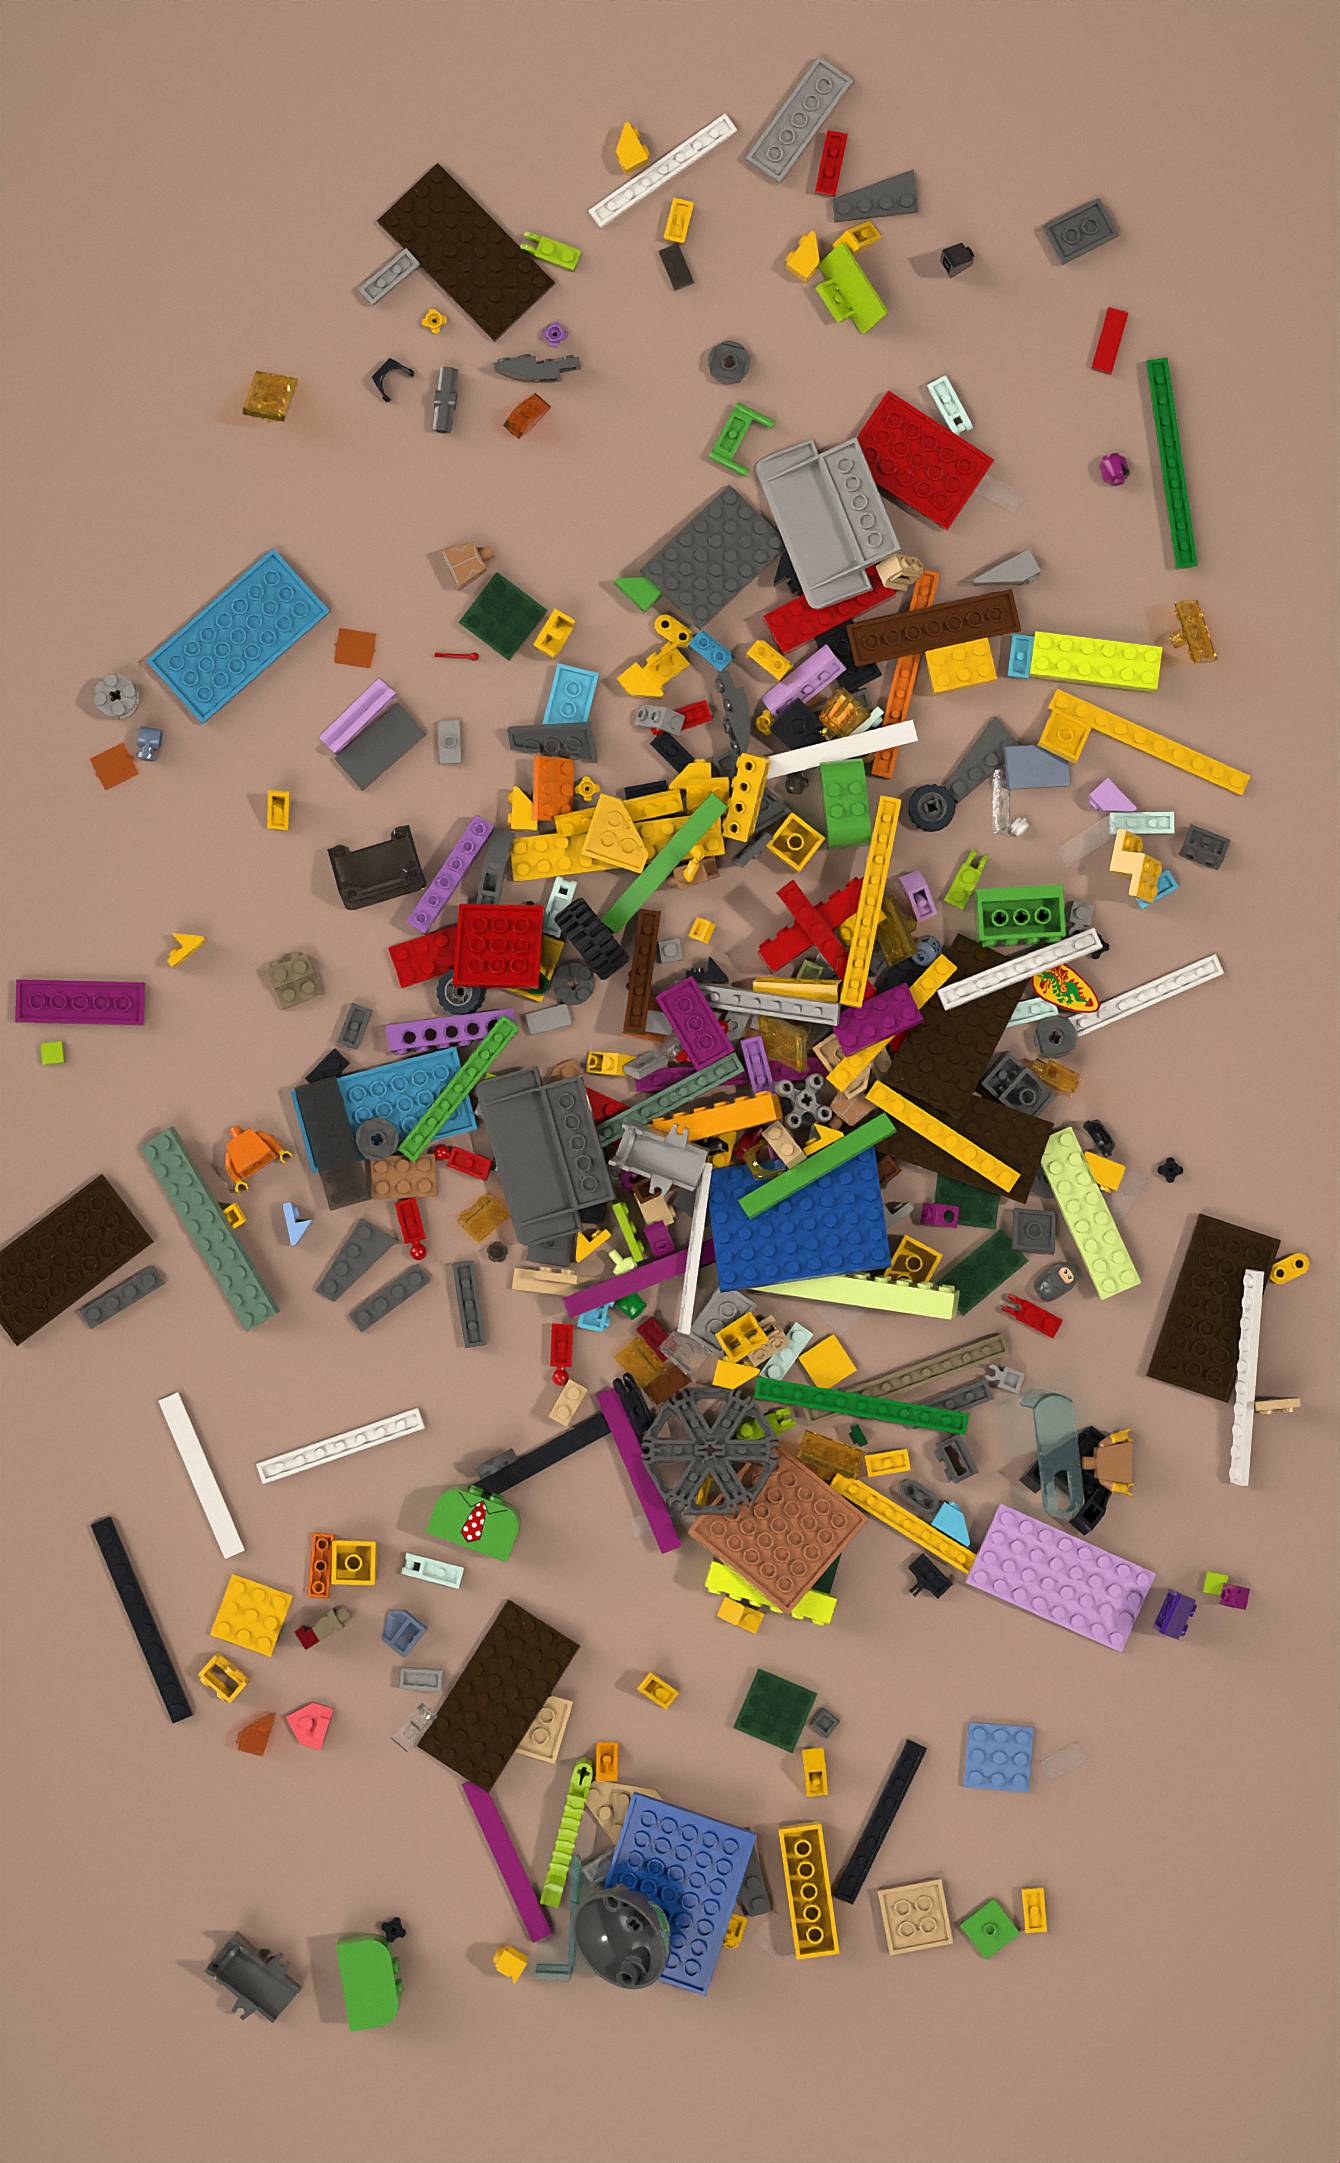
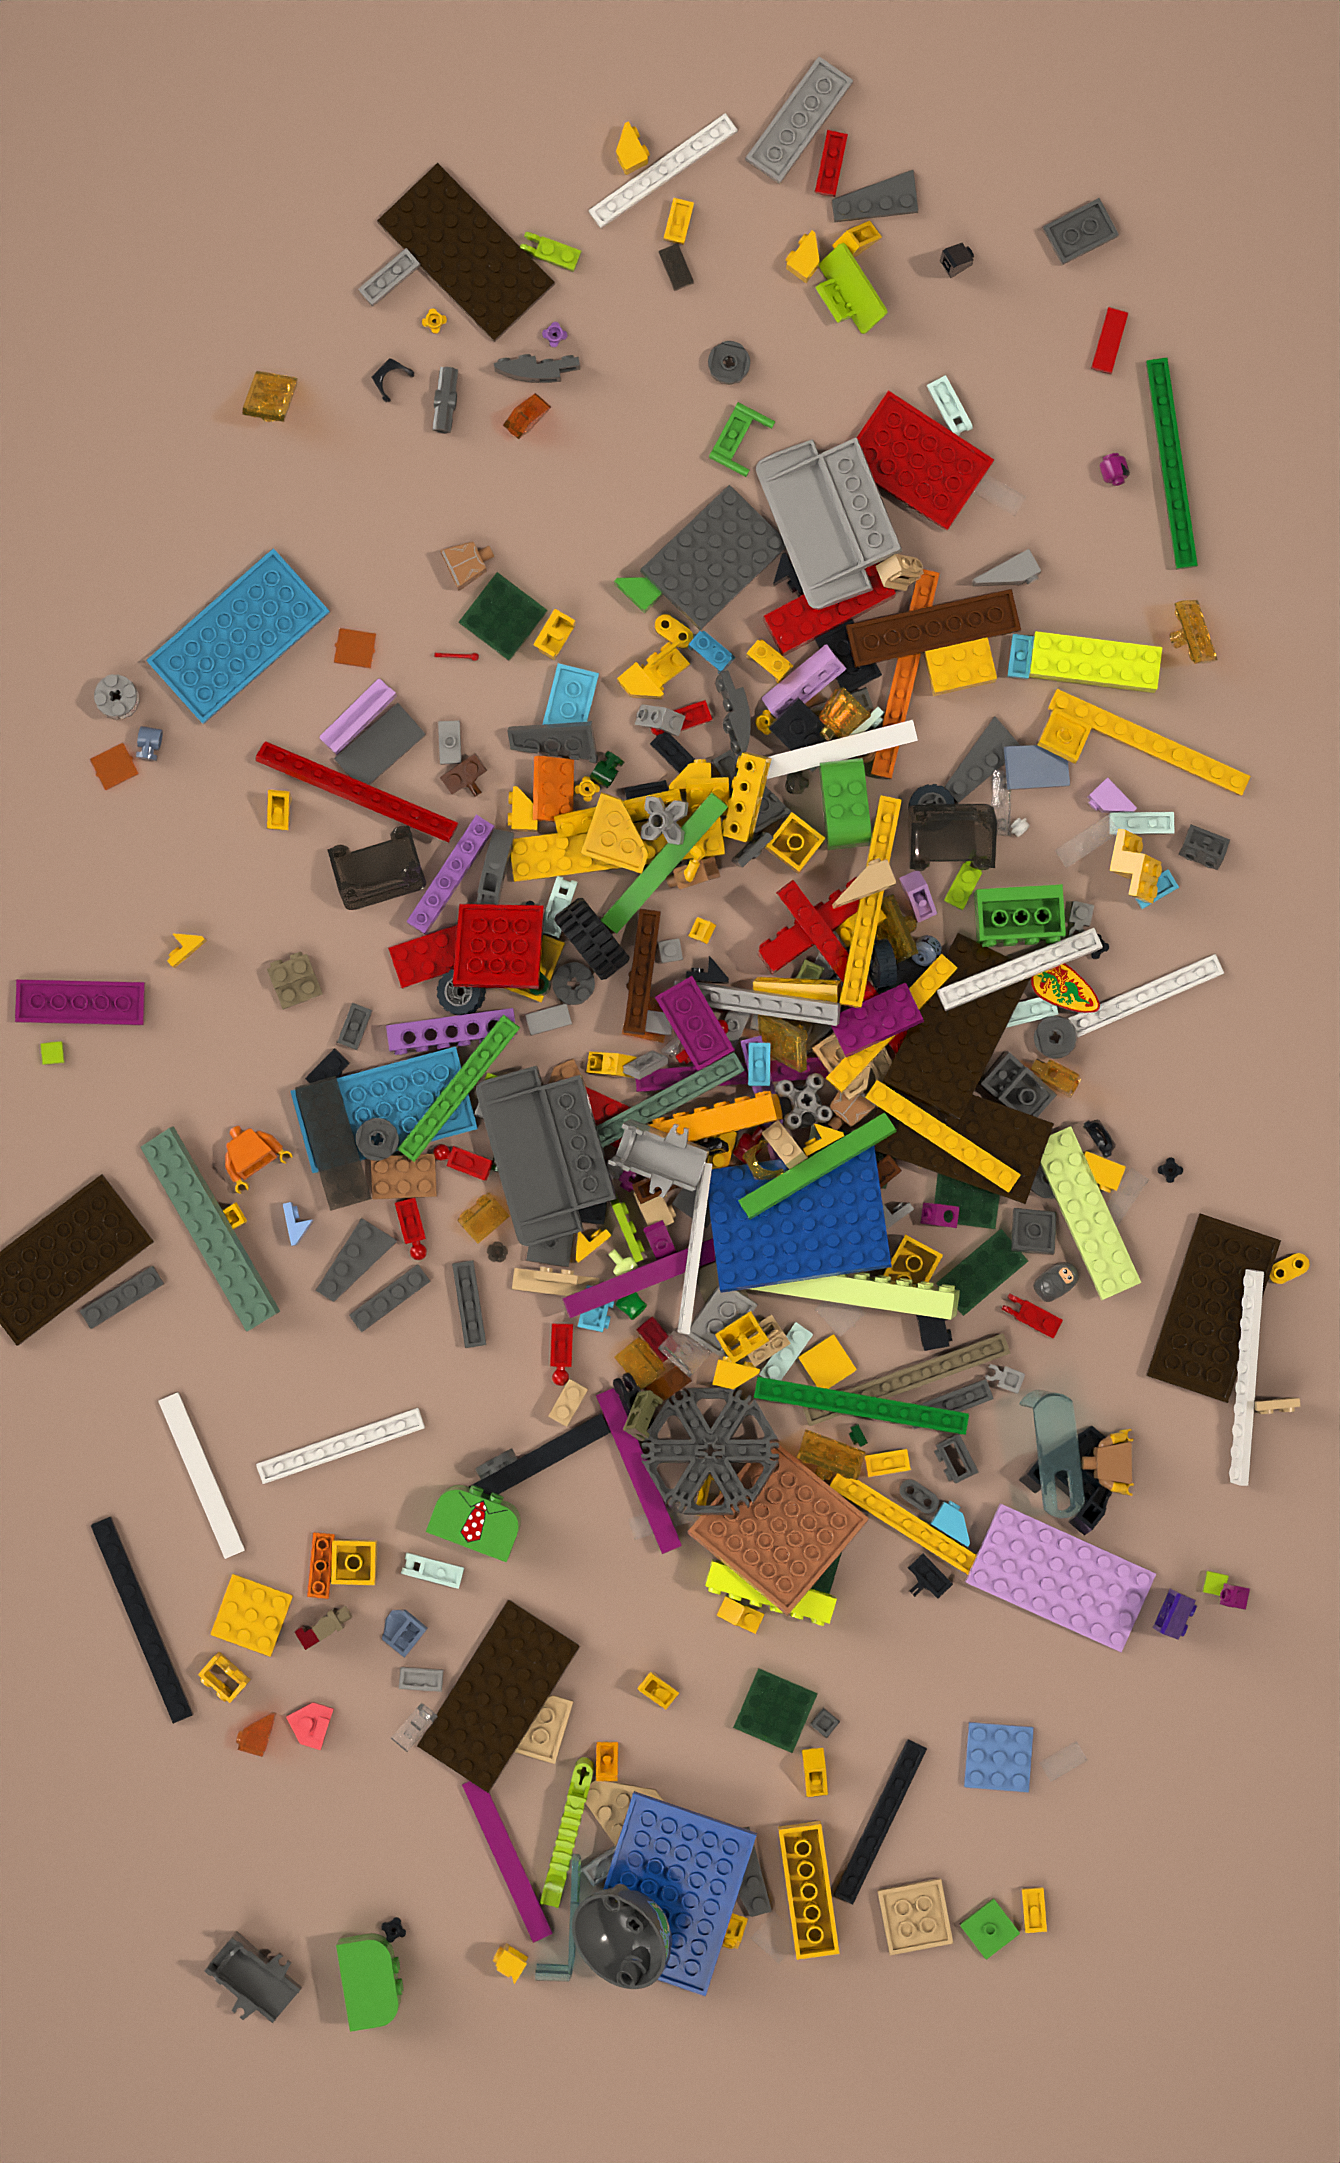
(356, 791): none -> red plate
(464, 775): none -> reddish brown plate
(606, 771): none -> dark green piece
(641, 1414): none -> olive hinge
(664, 820): none -> light grey plant
(753, 1431): lime hinge -> none
(759, 1064): none -> medium azure plate
(872, 880): none -> tan slope
(883, 964): none -> black wheel
(933, 1332): none -> black brick
(952, 834): none -> clear smoke windscreen

